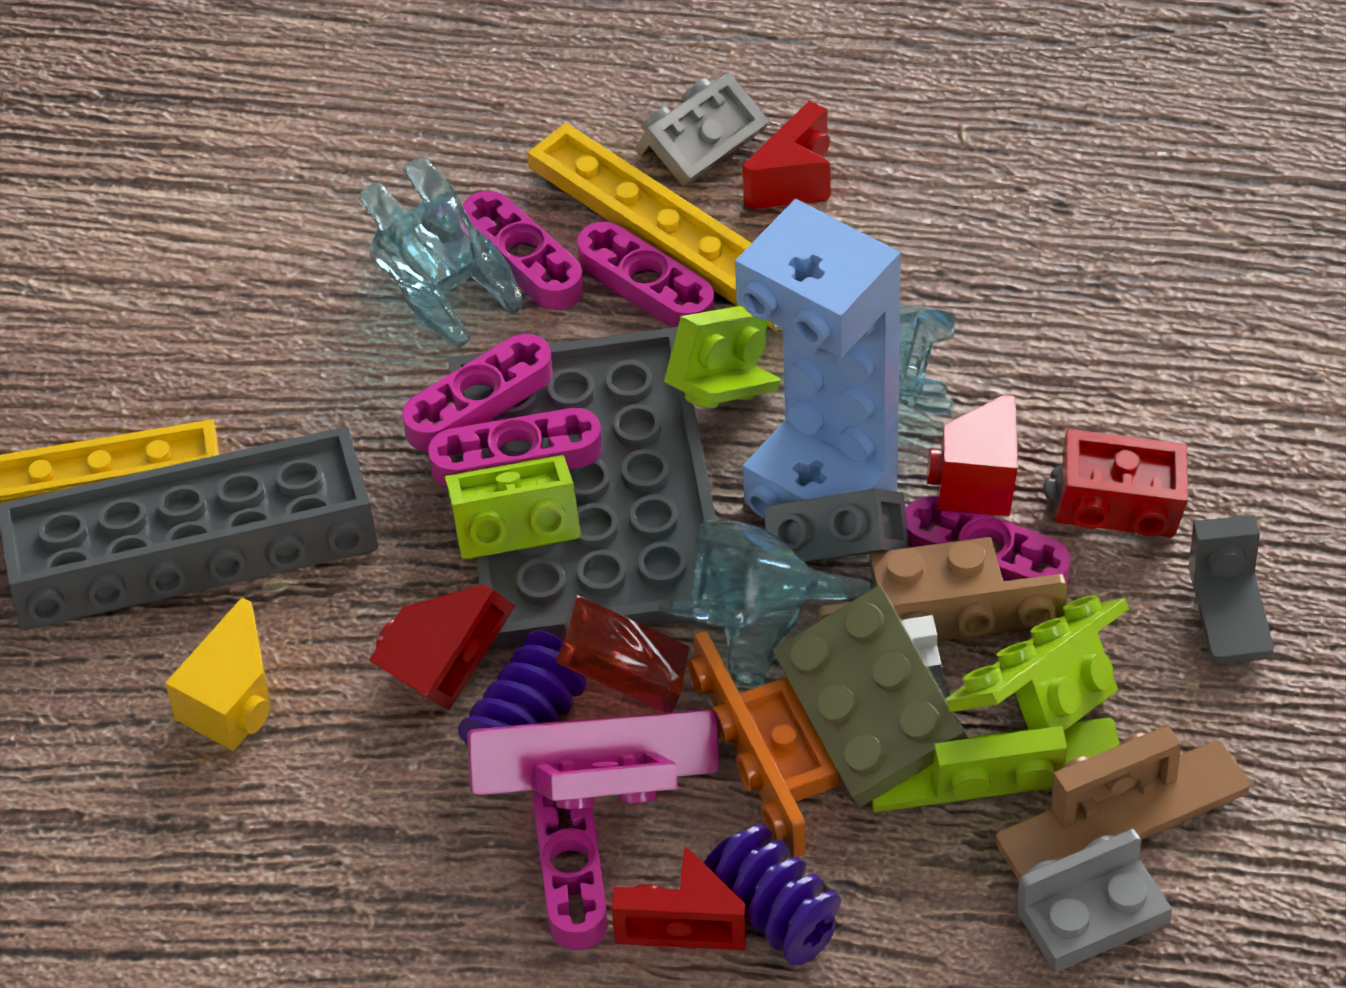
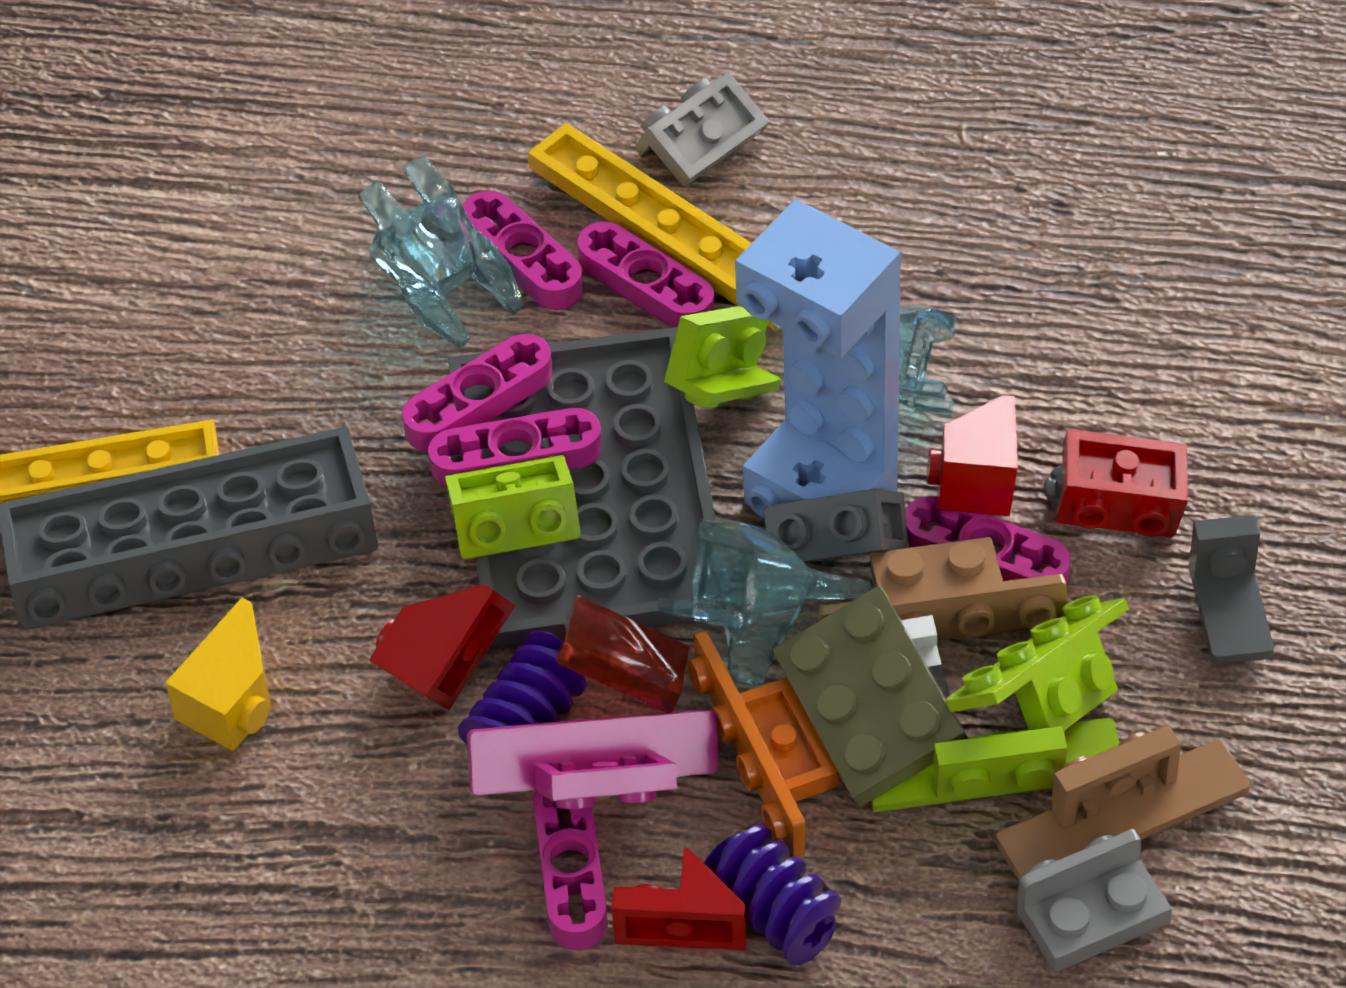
(791, 163): red slope -> none

